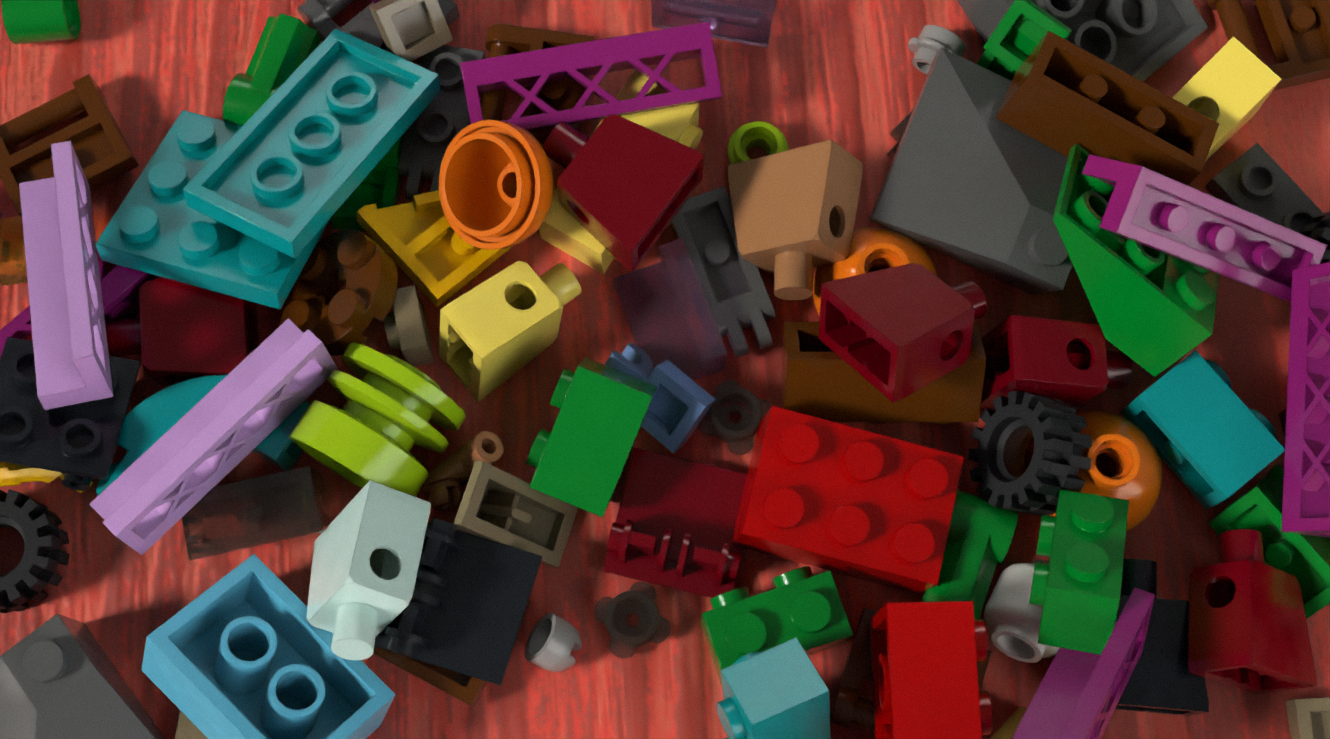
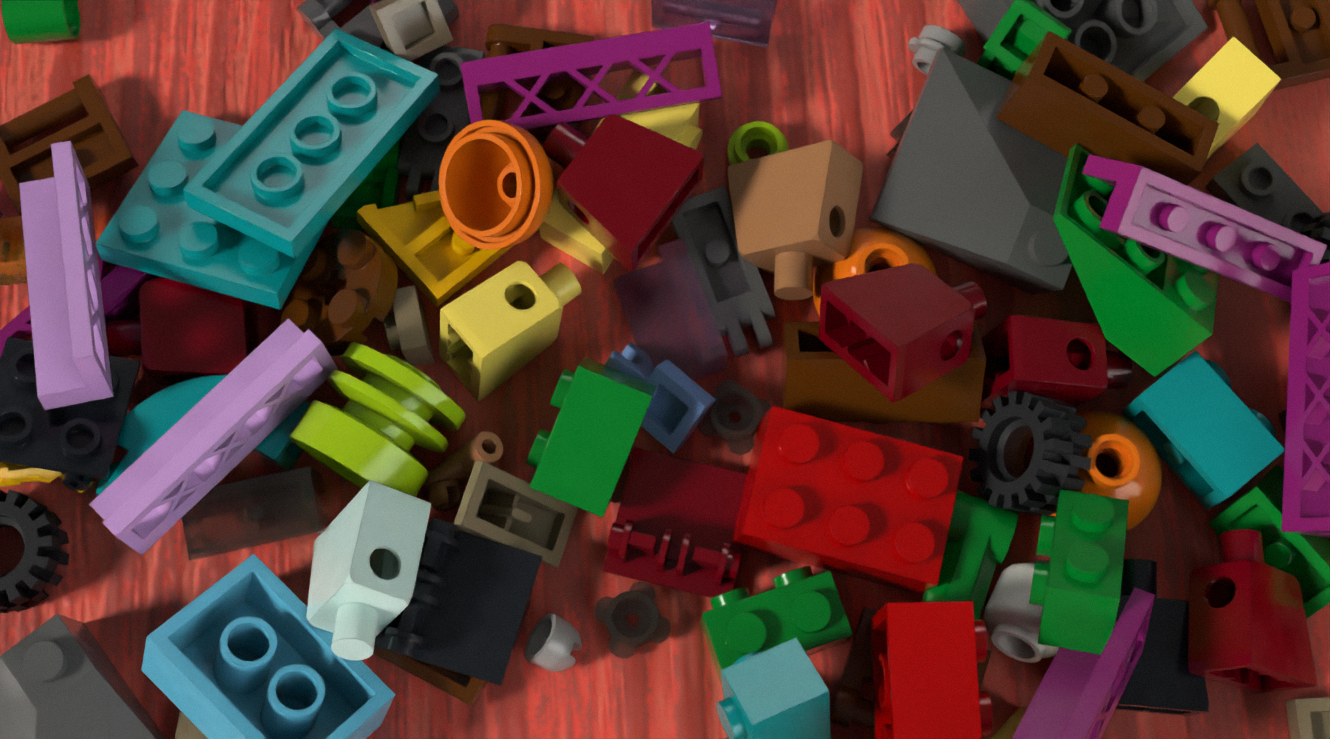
(280, 51): green piece -> none

